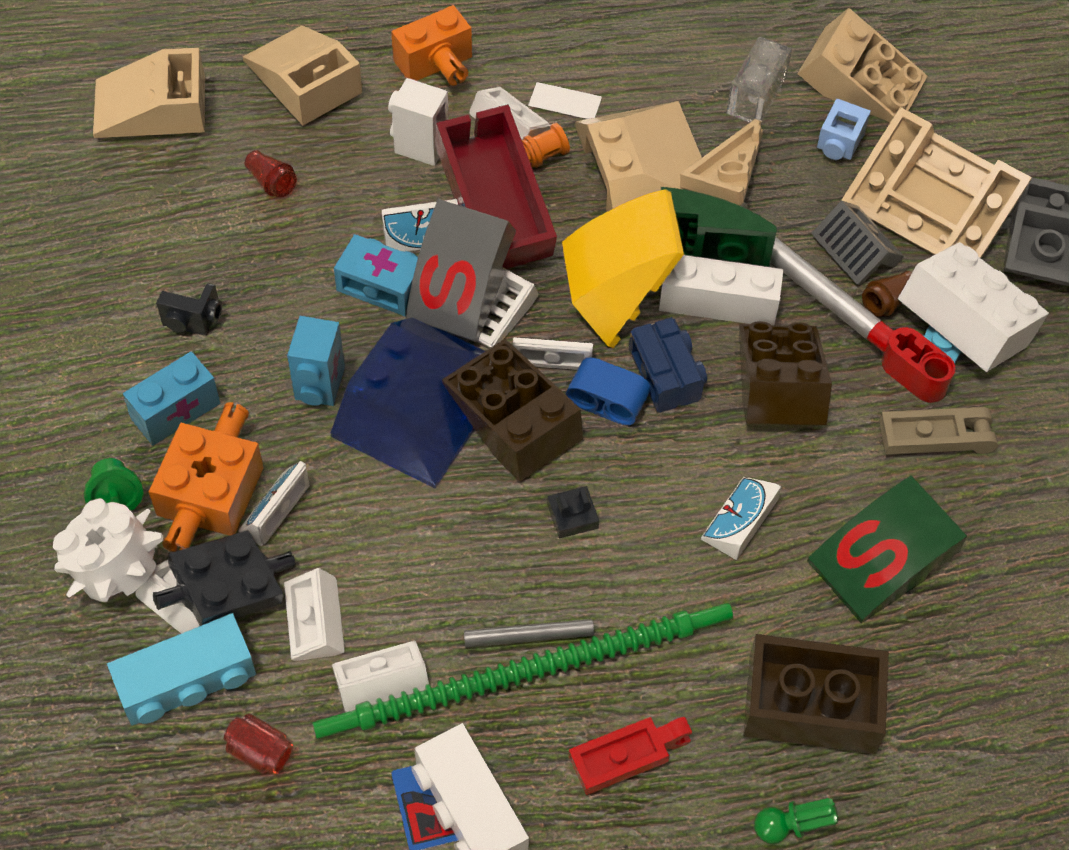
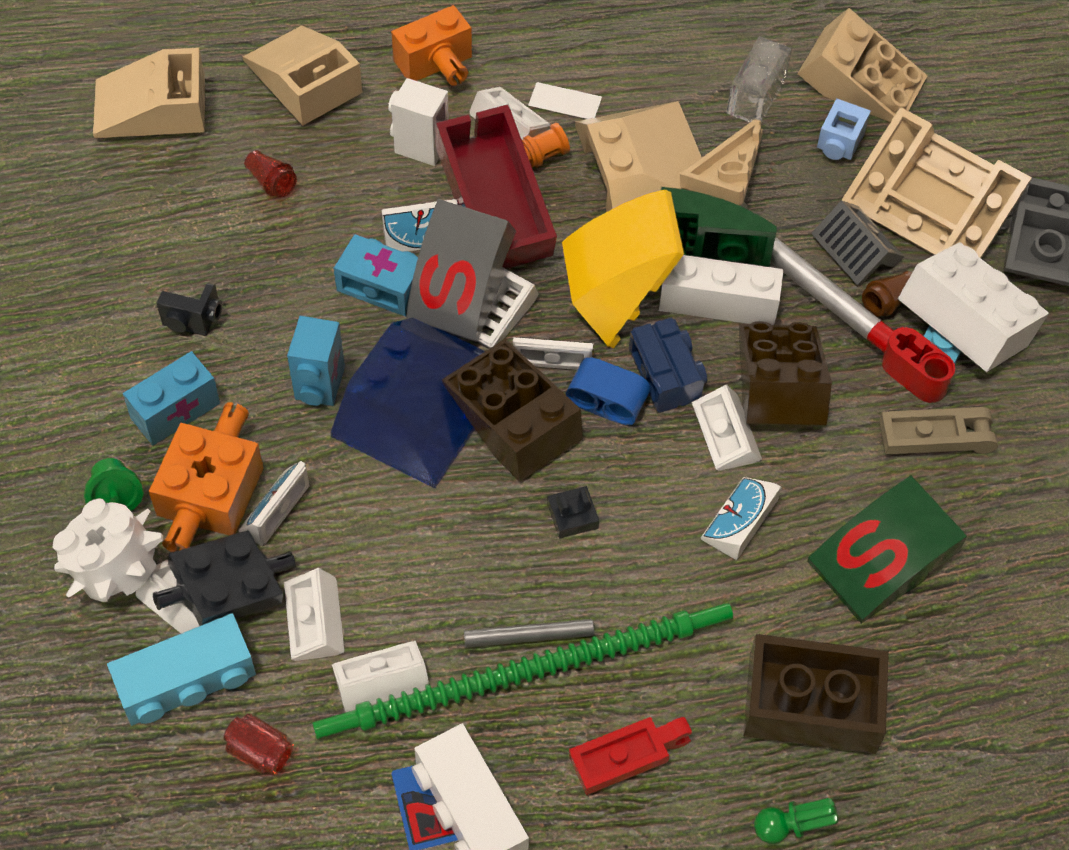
(726, 429): none -> white slope

